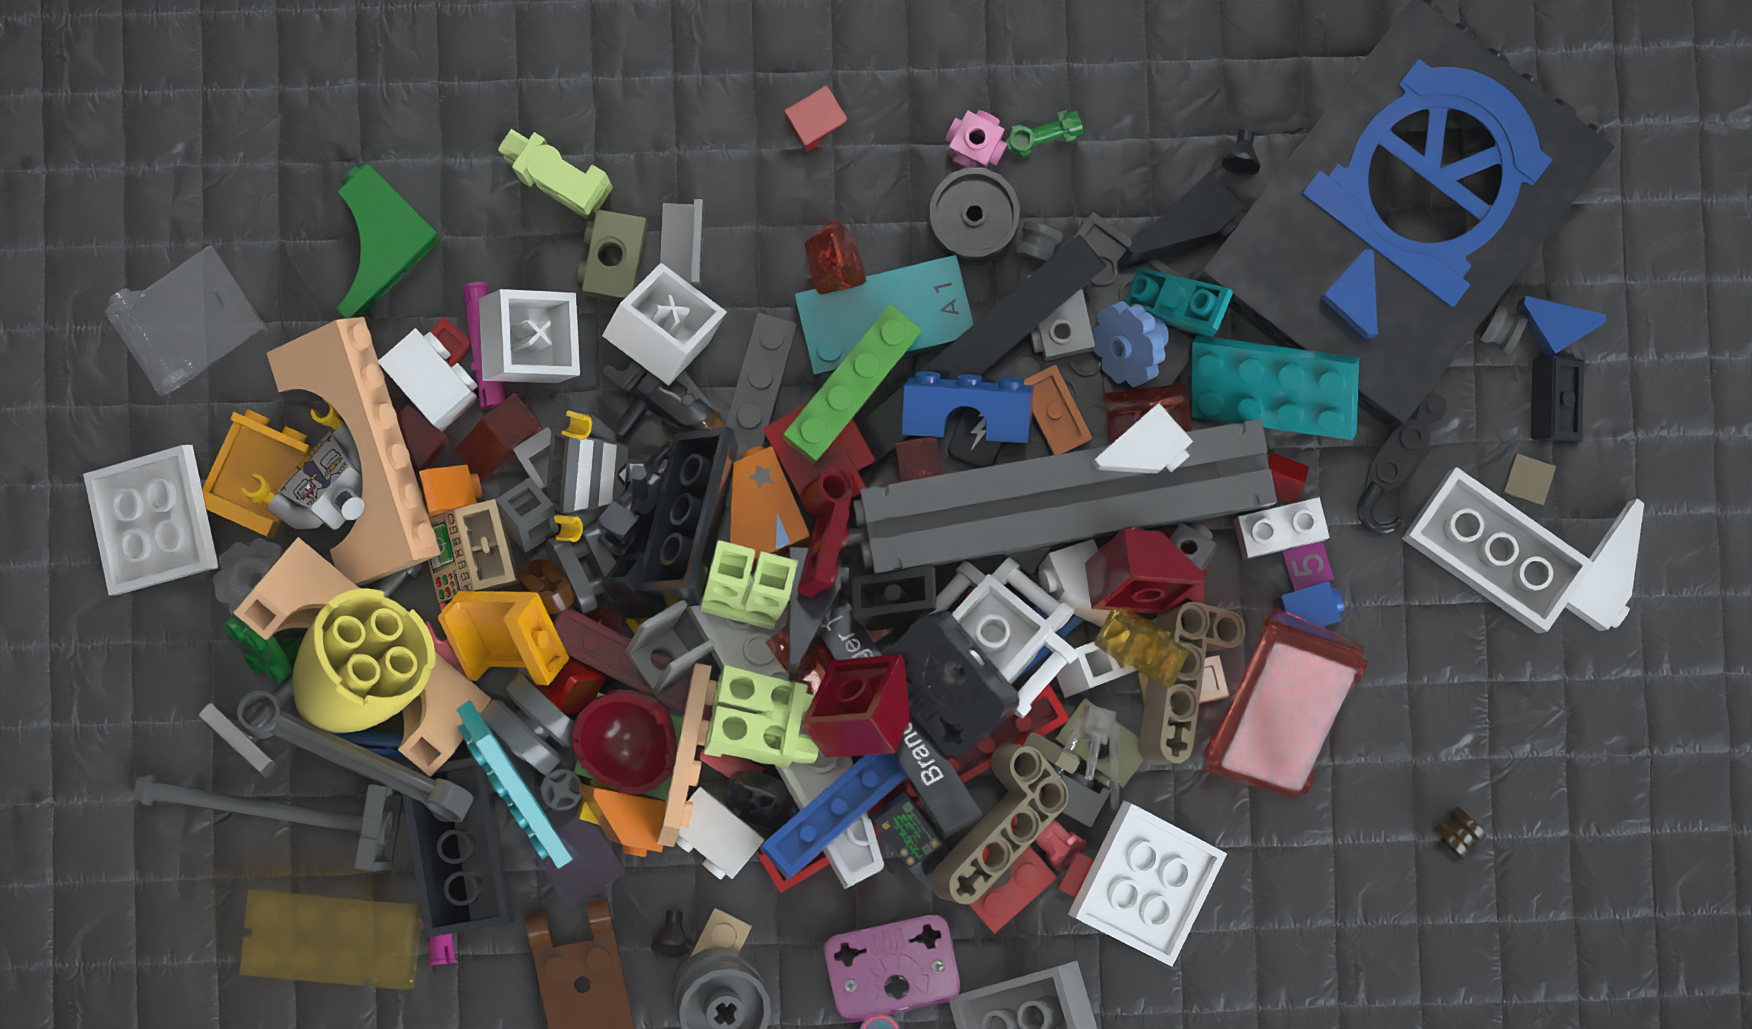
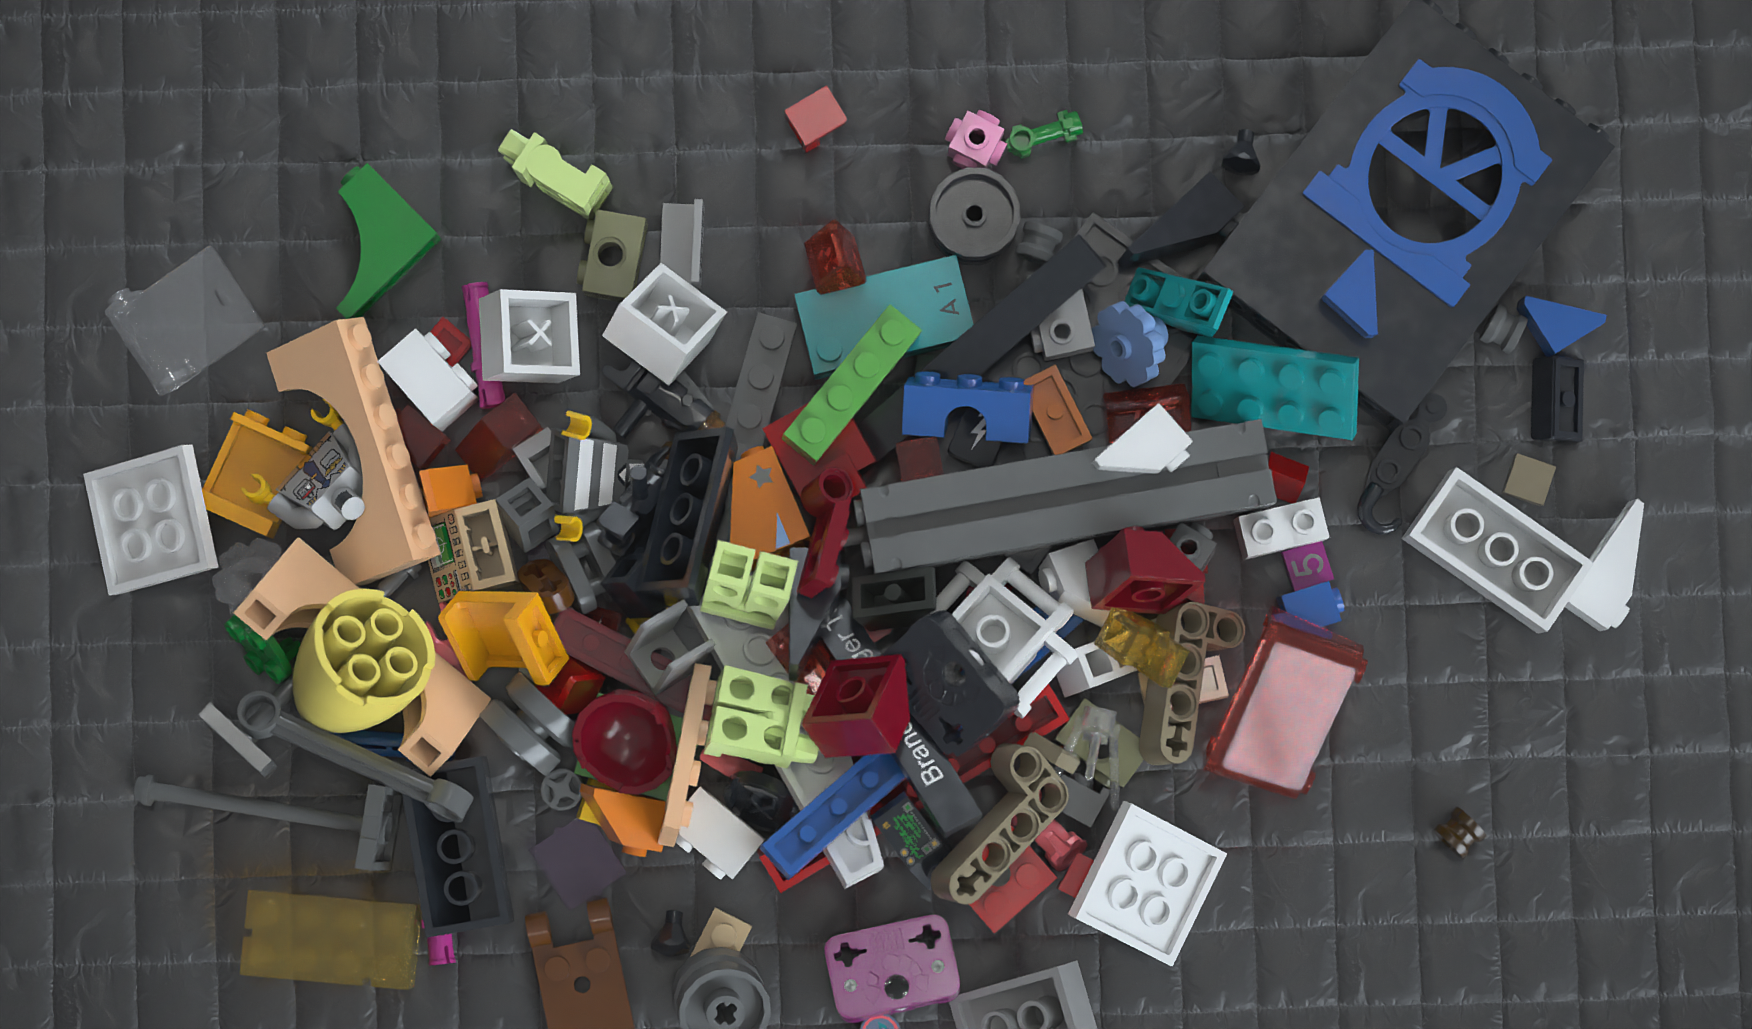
(511, 785): plate -> none

